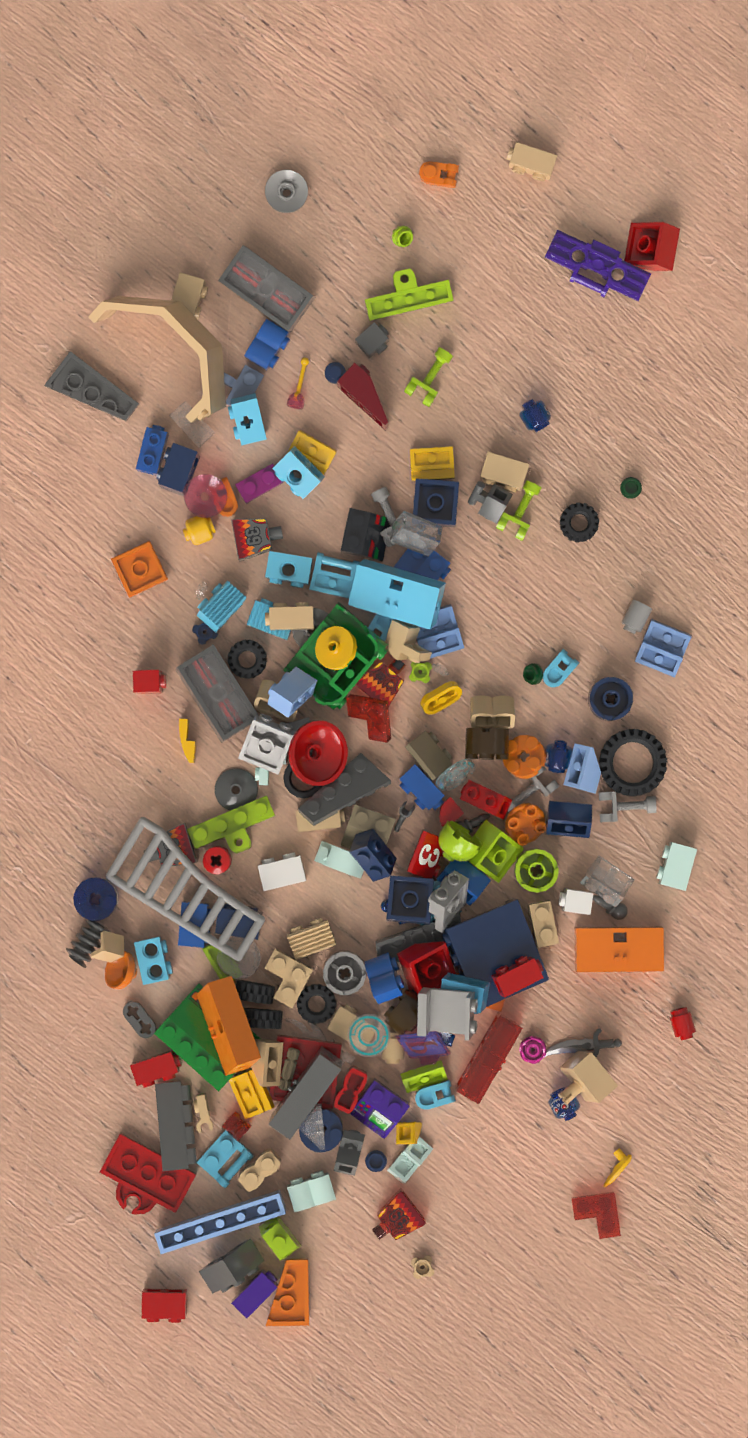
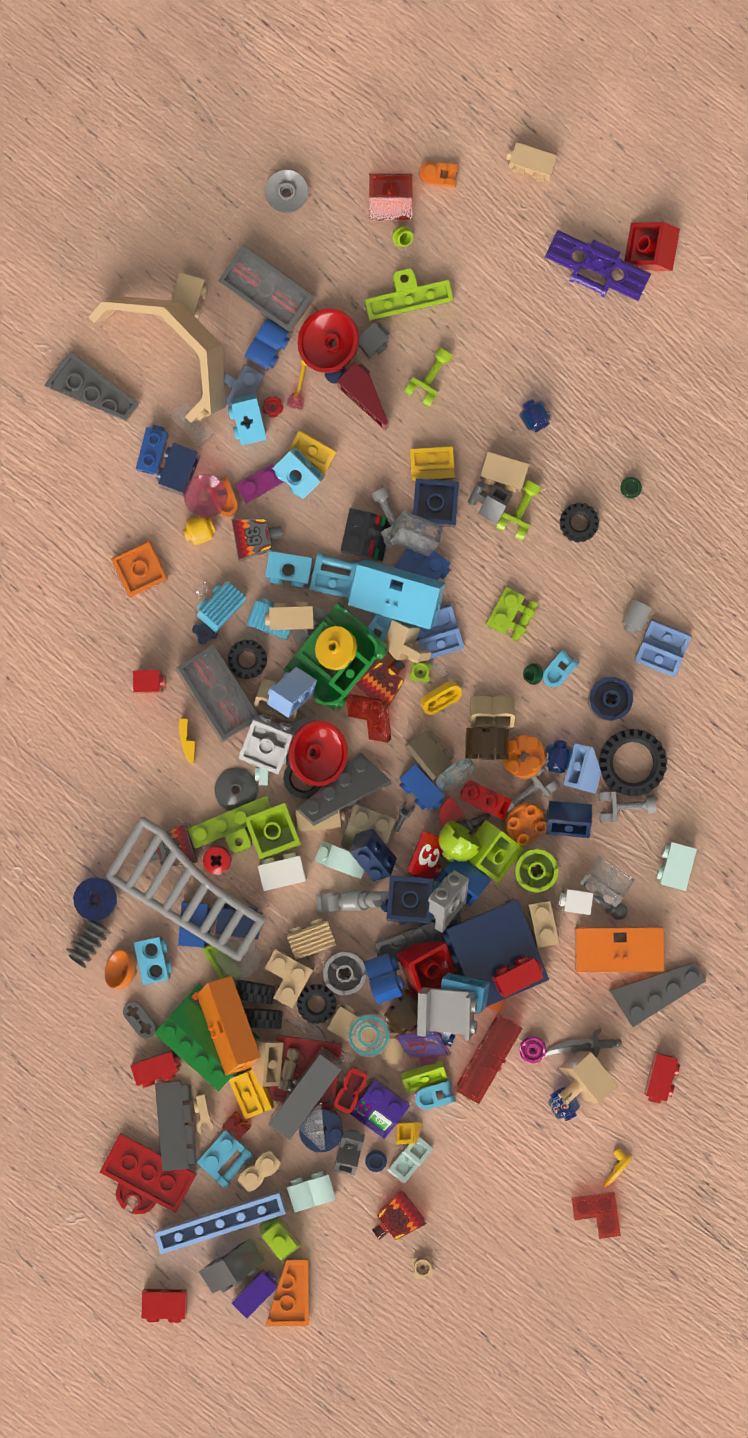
(111, 947): tan panel -> none
(272, 401): none -> red plate
(272, 831): none -> lime slope
(317, 337): none -> red dish
(349, 901): none -> light grey piece
(390, 197): none -> clear red slope
(505, 611): none -> lime plate
(650, 995): none -> dark grey wing
(660, 1078): none -> red brick
(682, 1023): red brick -> none

